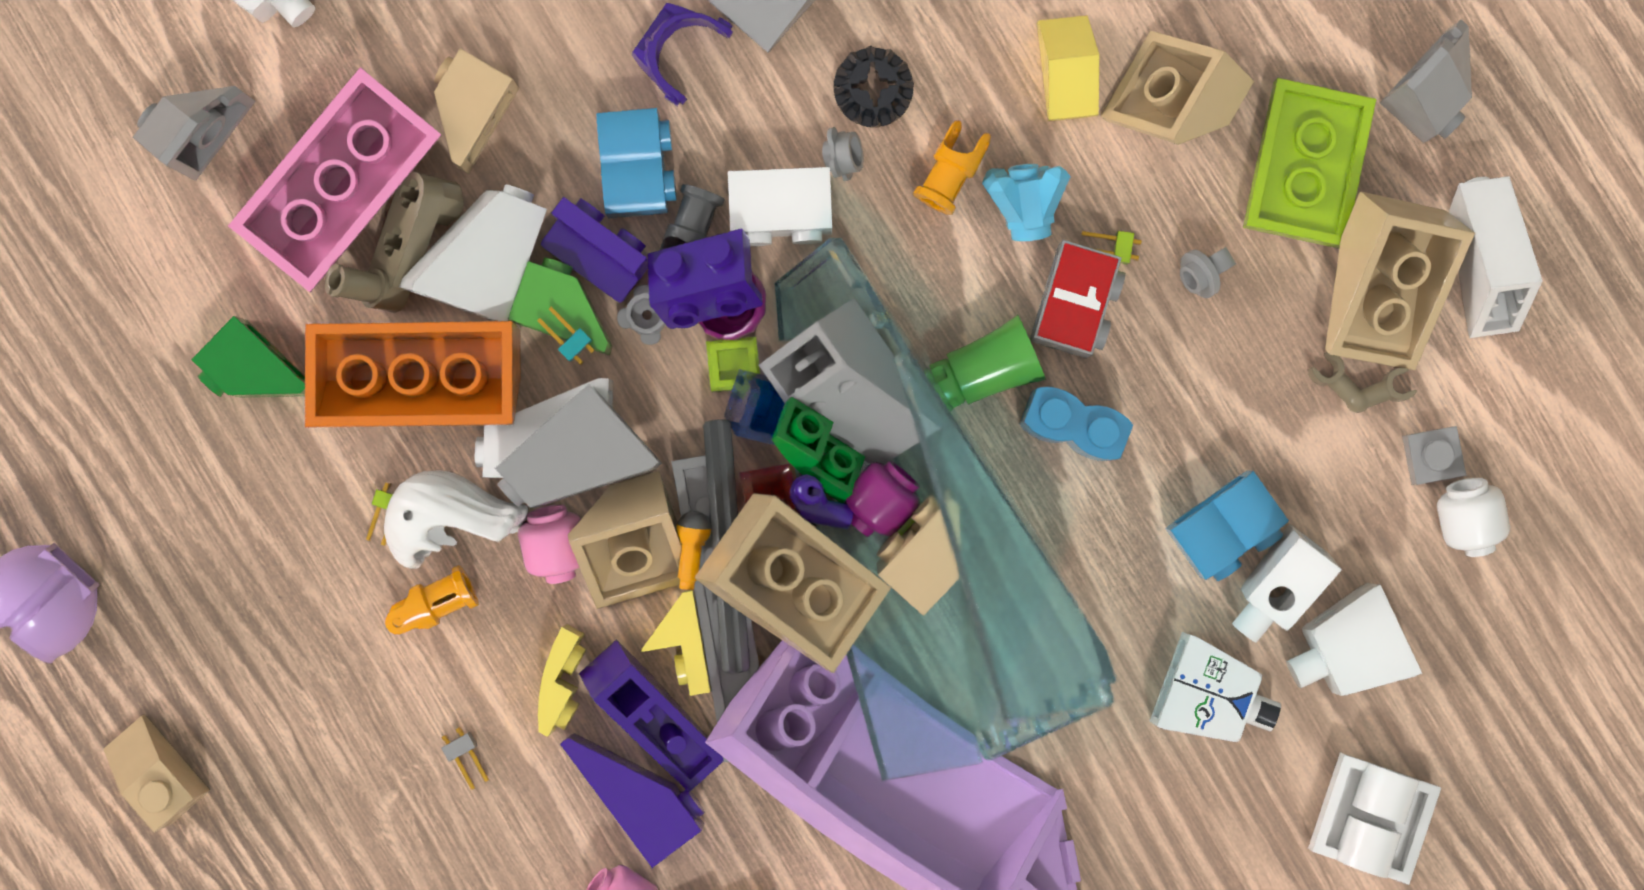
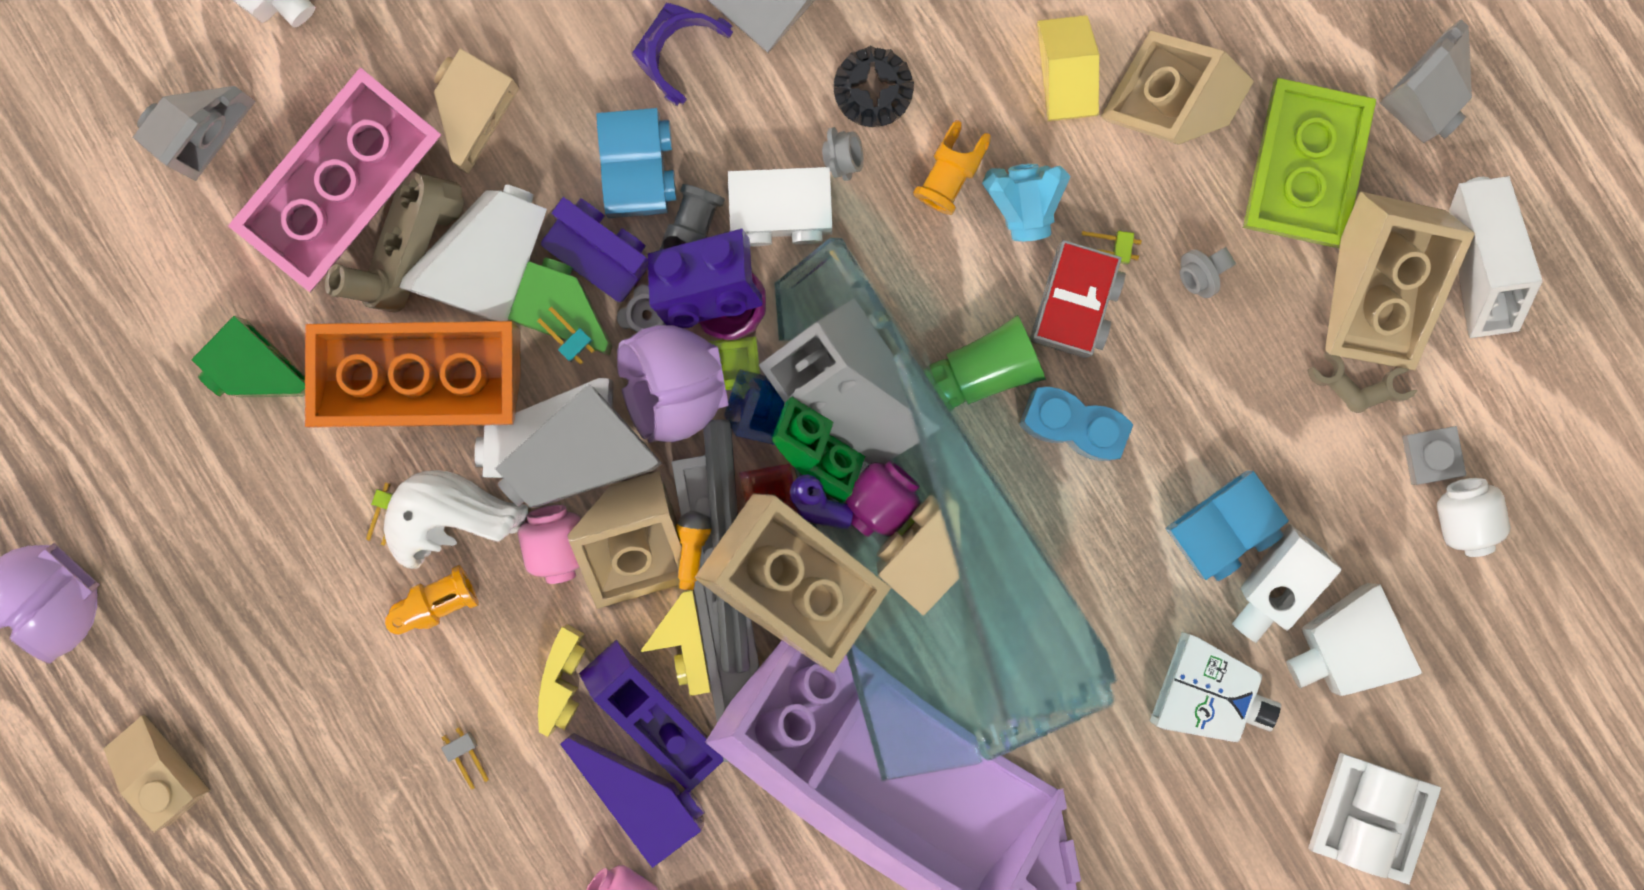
(671, 382): none -> lavender piece

